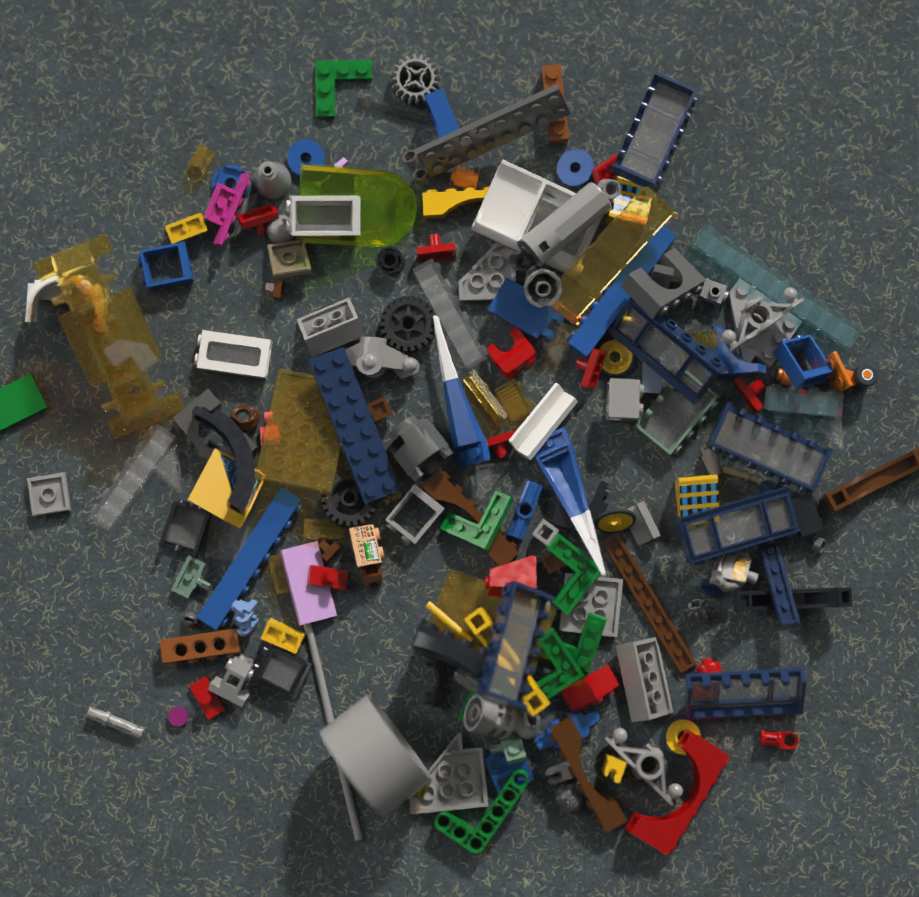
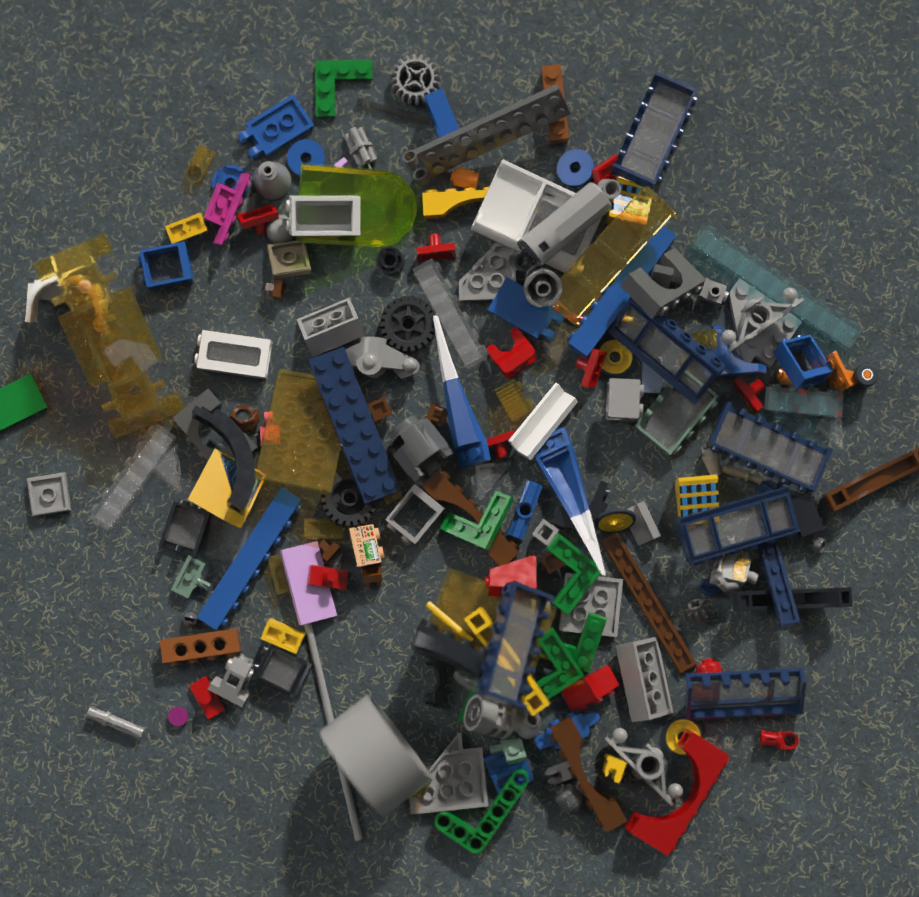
(243, 615): medium blue piece -> none
(276, 127): none -> blue tile
(360, 147): none -> light grey piece
(437, 415): none -> reddish brown tile
(485, 397): clear yellow plate -> none

